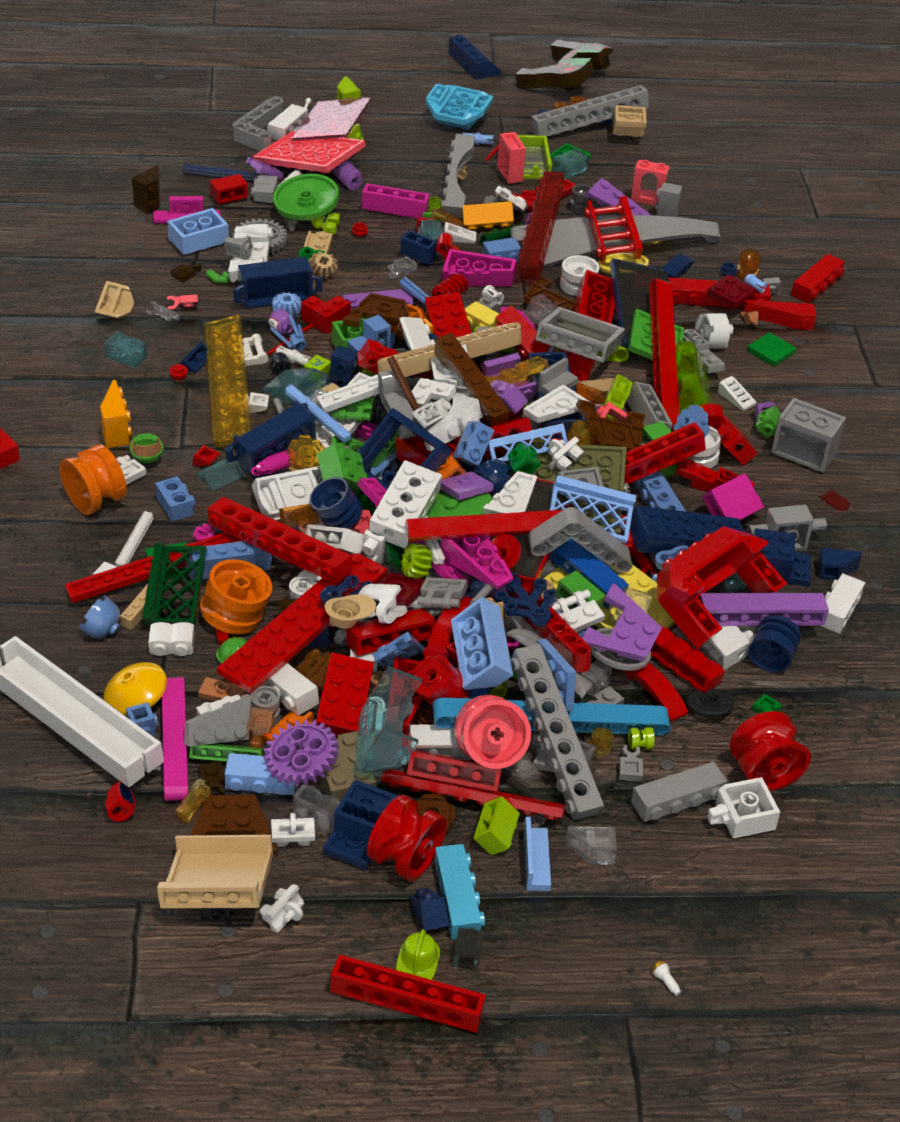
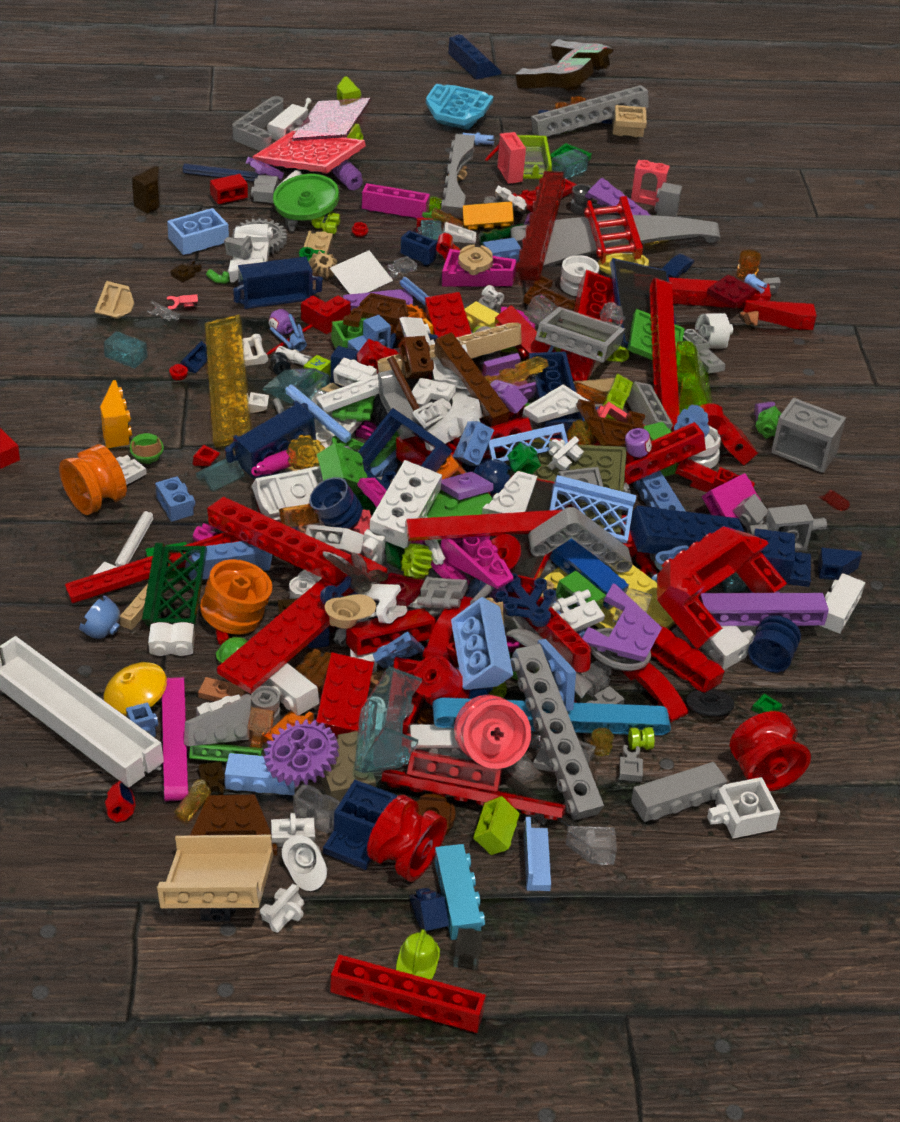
(180, 207): dark pink bracket -> none
(288, 302): light blue gear -> none
(304, 862): none -> white piece
(351, 371): none -> white brick
(361, 273): none -> white sticker
(361, 580): none -> clear smoke plant
(416, 357): none -> reddish brown brick
(452, 284): red piece -> none
(481, 262): none -> tan plate
(556, 376): light grey panel -> none
(612, 311): none -> clear brick
(638, 442): none -> medium lavender head
(661, 971): white piece -> none
(728, 269): dark blue plate -> none
(731, 389): white slope -> none
(751, 511): none -> light grey brick
(771, 349): green tile -> none
(818, 278): red brick -> none

